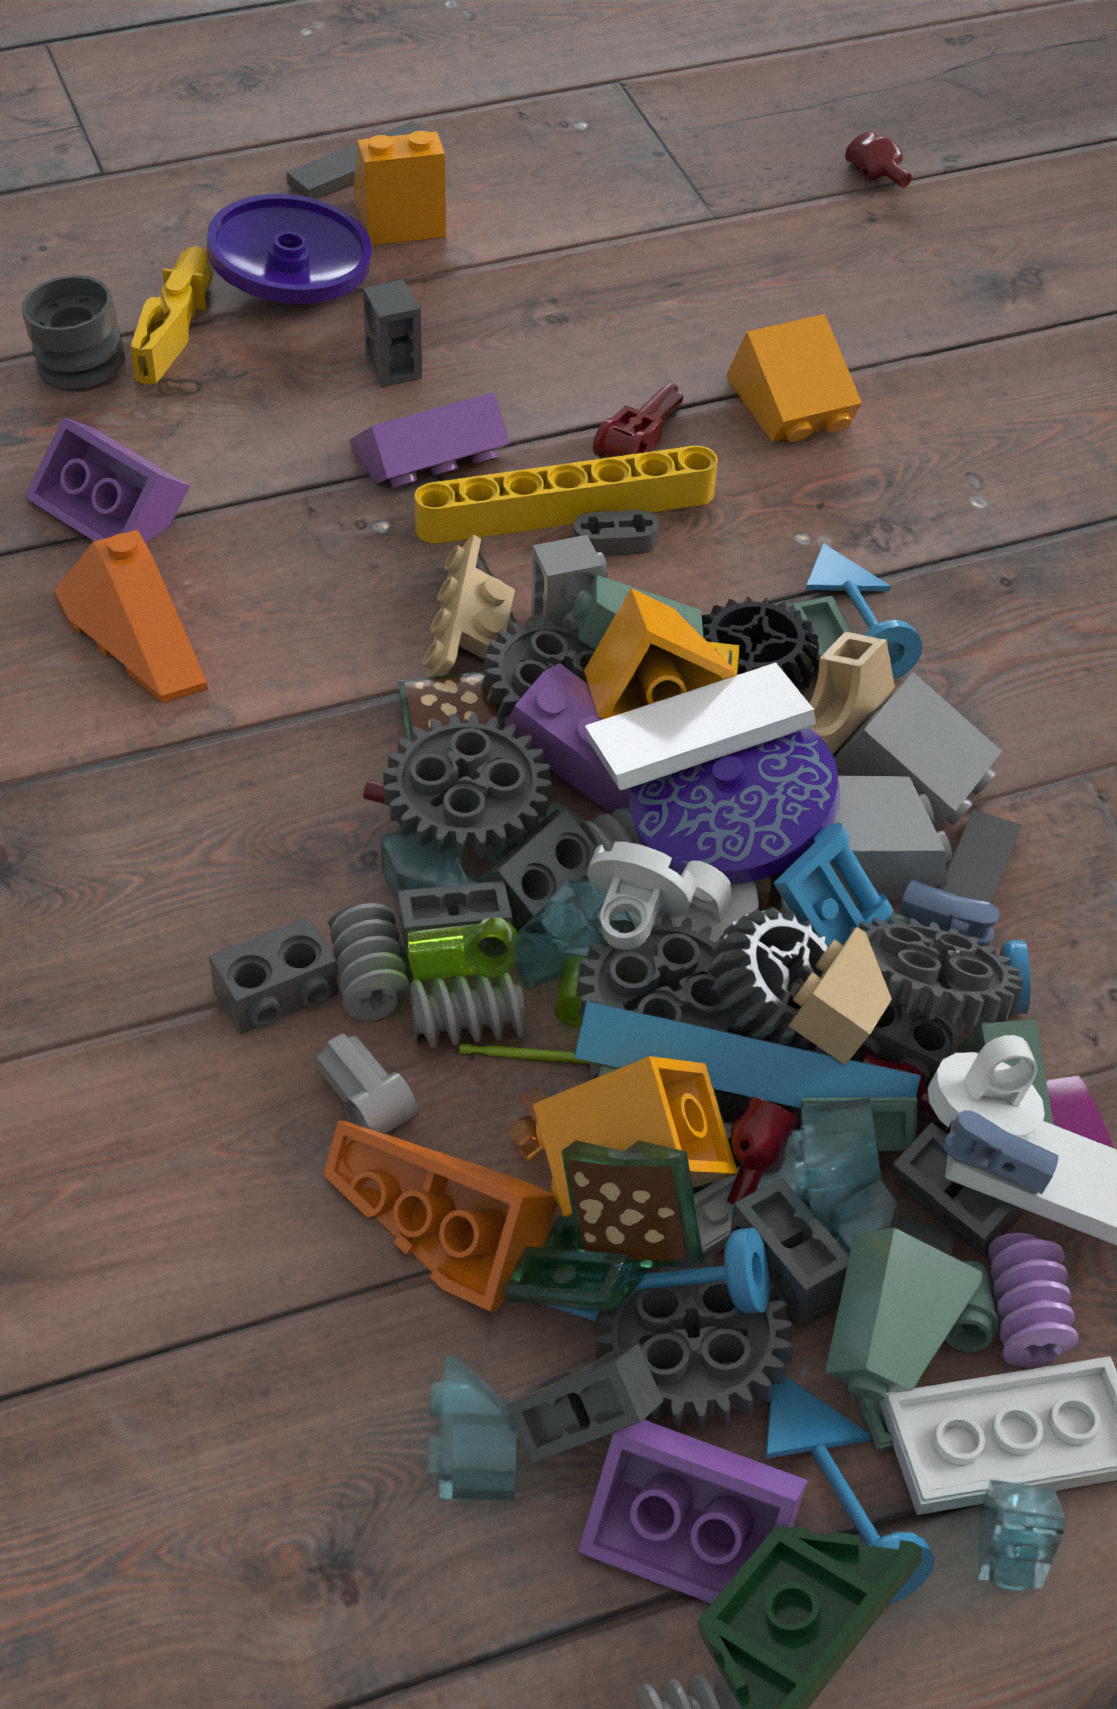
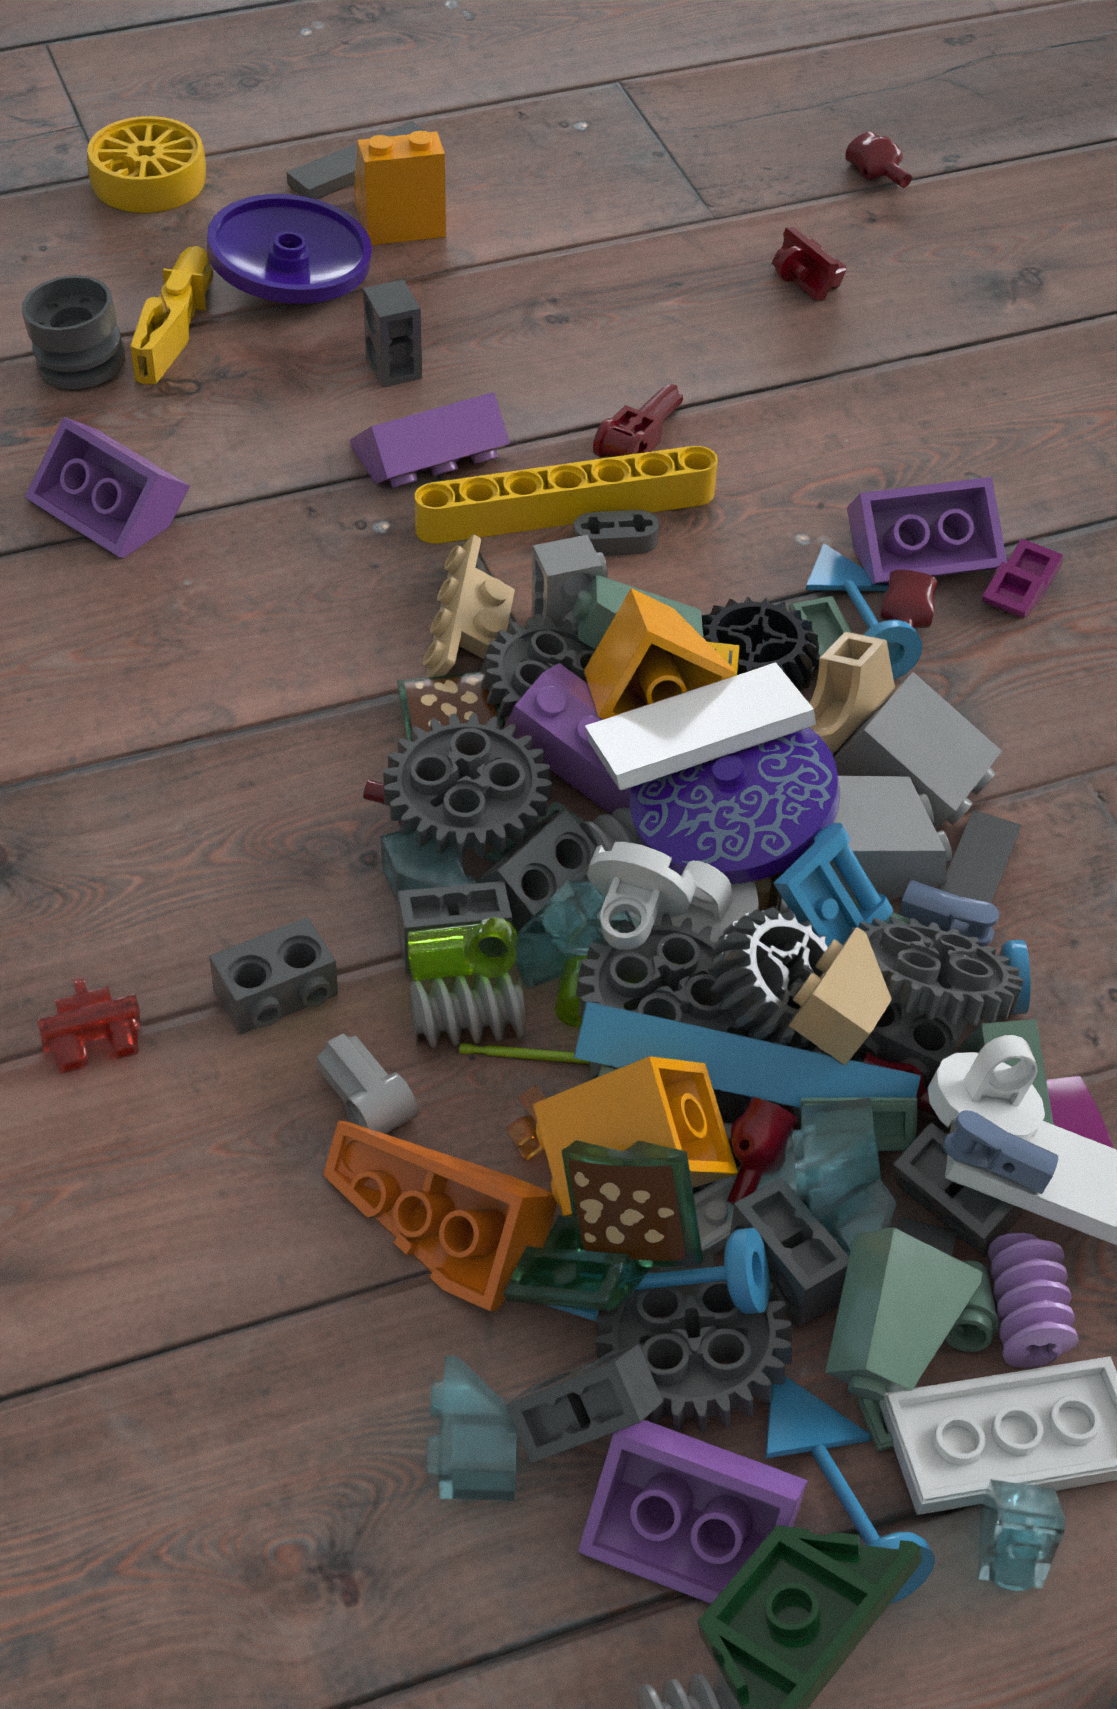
(86, 1018): none -> clear red hips
(127, 610): orange wedge -> none
(146, 164): none -> yellow piece
(368, 961): light grey piece -> none
(794, 379): light orange slope -> none
(807, 265): none -> dark red hips
(910, 598): none -> dark red piece
(928, 529): none -> medium lavender slope
(1023, 578): none -> magenta slope

